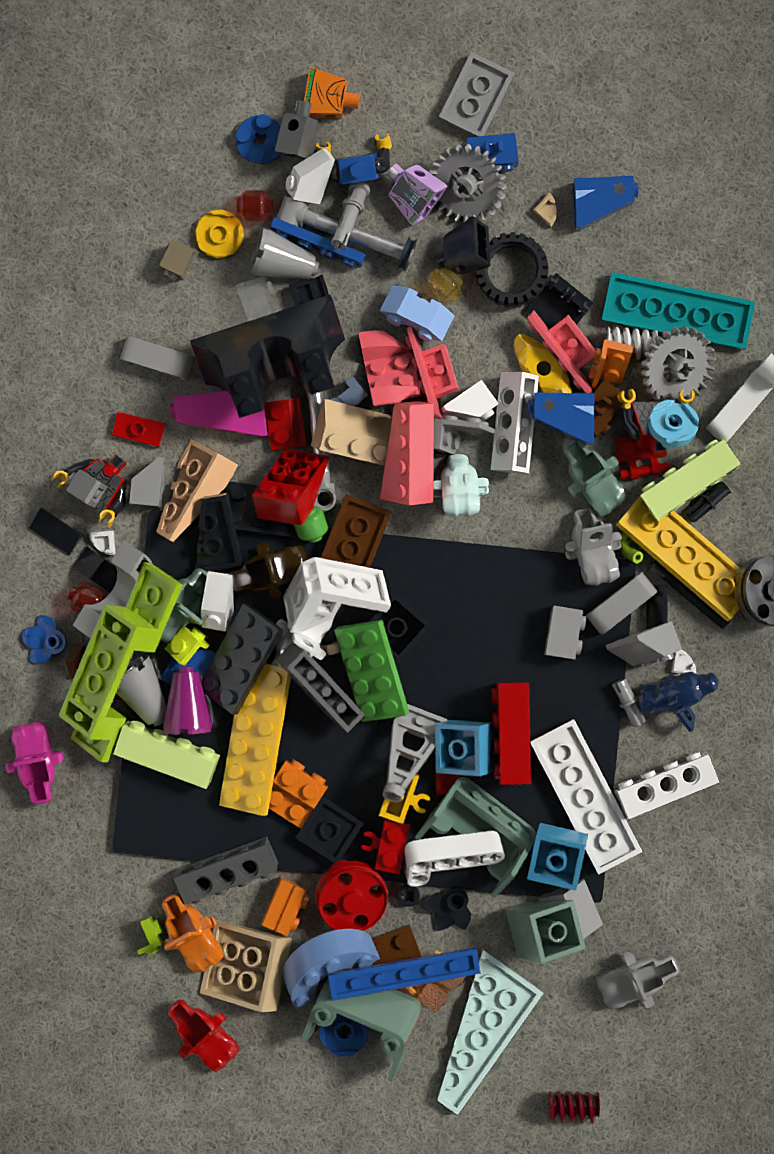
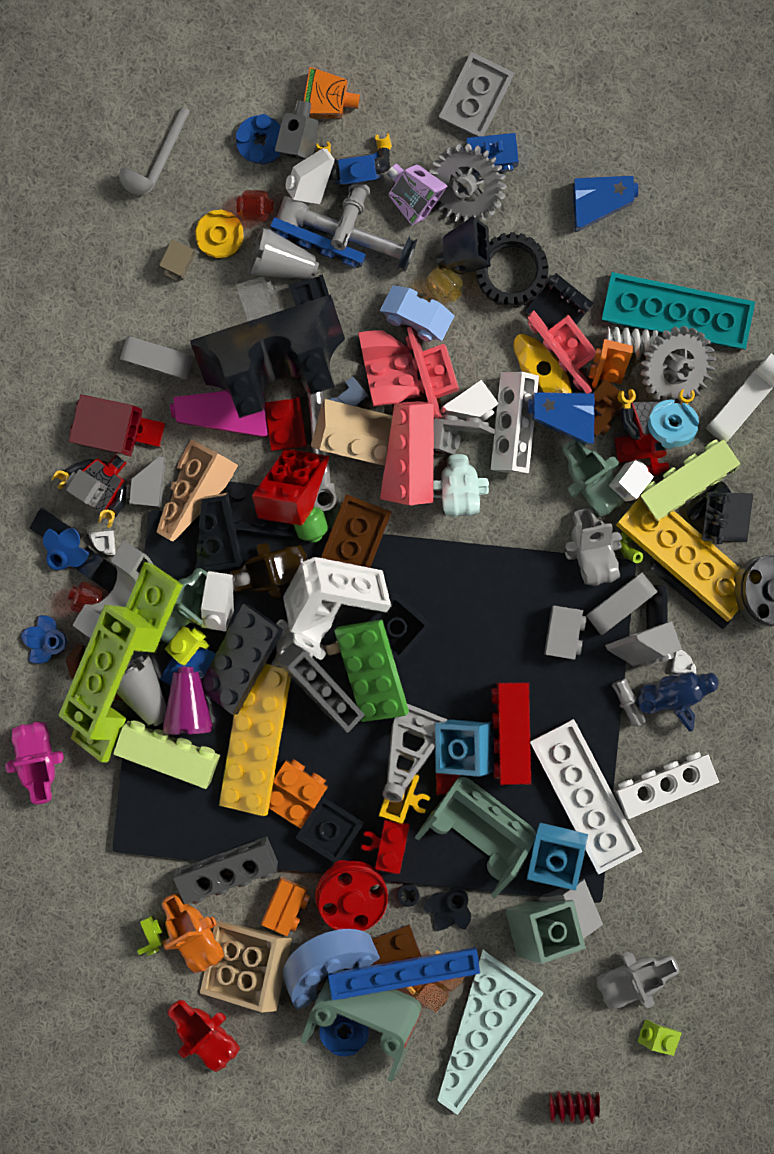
(66, 546): none -> blue plate
(105, 425): none -> dark red brick
(140, 185): none -> light grey piece
(449, 853): white beam -> none
(546, 210): tan tile -> none
(631, 480): none -> white brick
(659, 1038): none -> lime bracket
(727, 517): none -> black hinge

